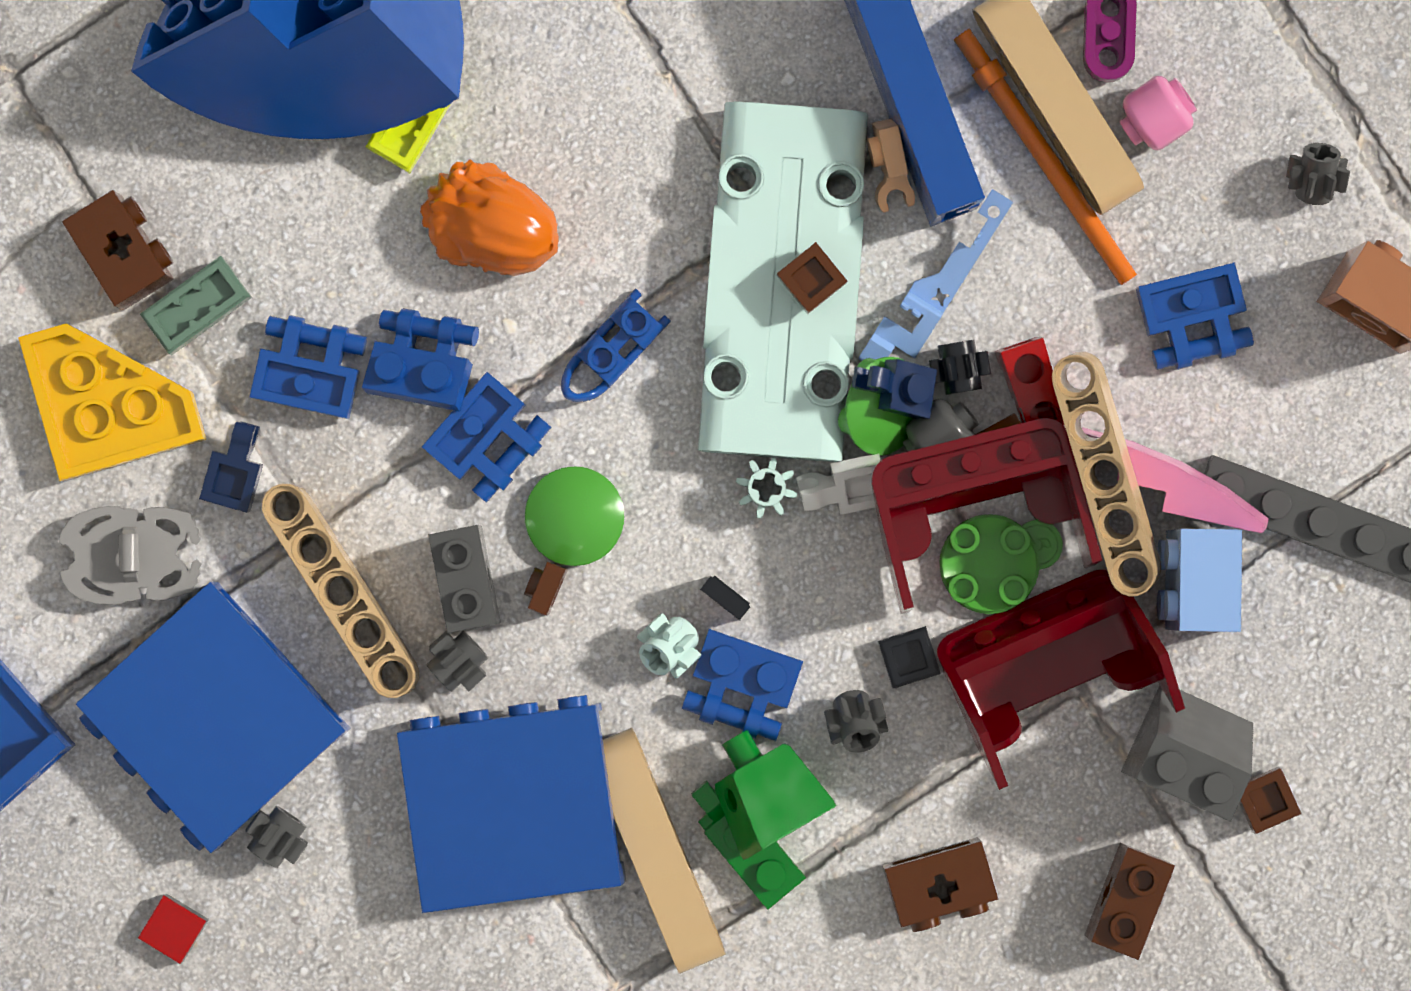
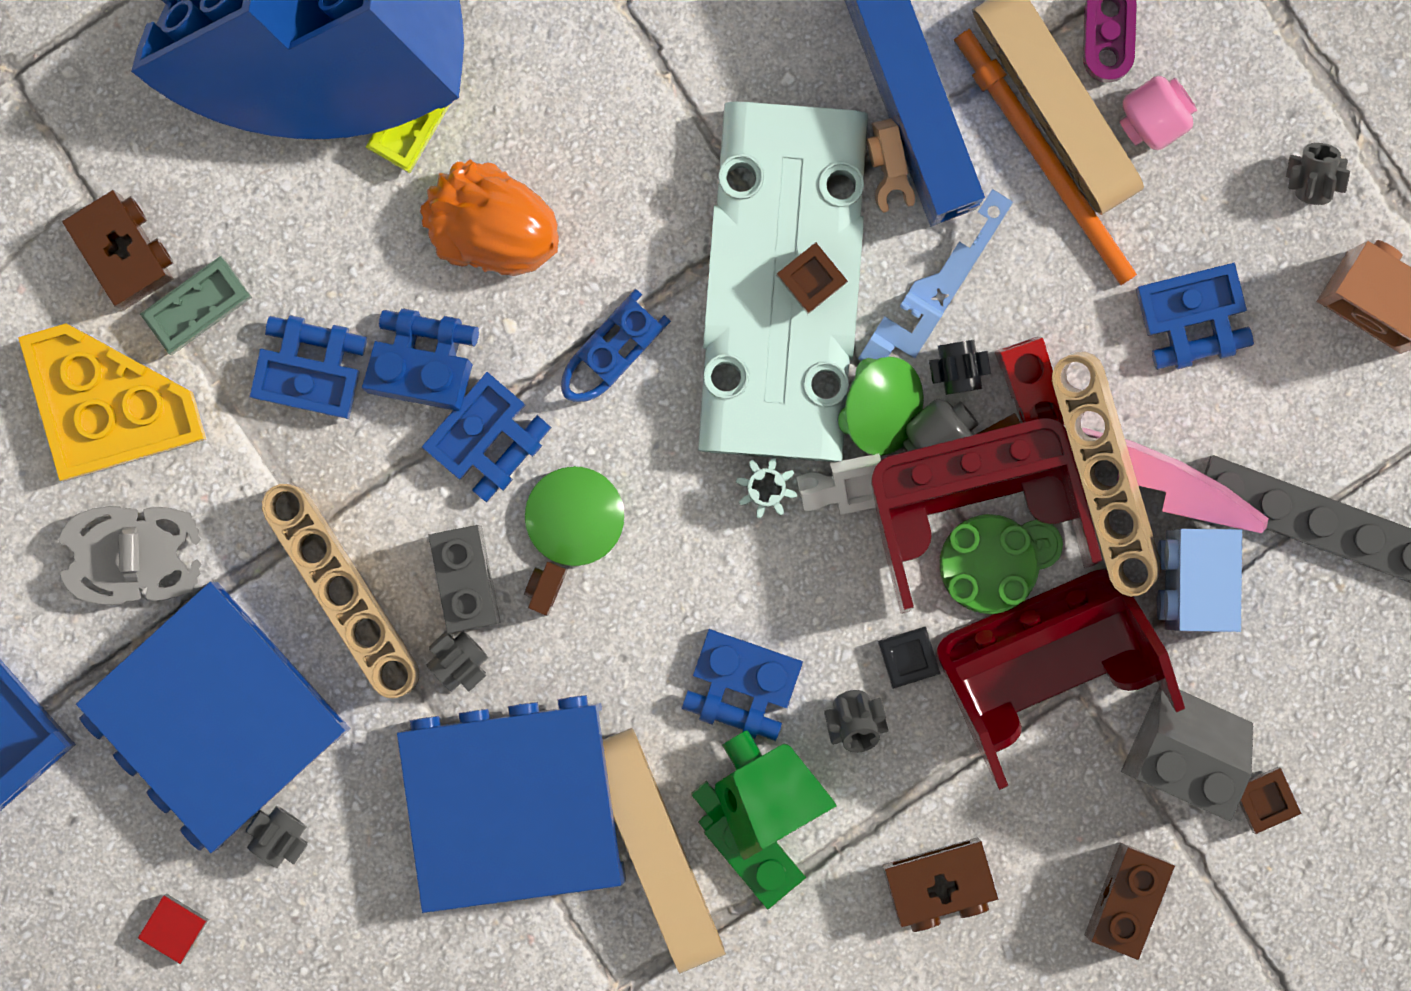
(232, 476): dark blue plate -> none
(669, 646): light aqua gear -> none
(726, 597): black tile -> none
(902, 387): dark blue plate -> none

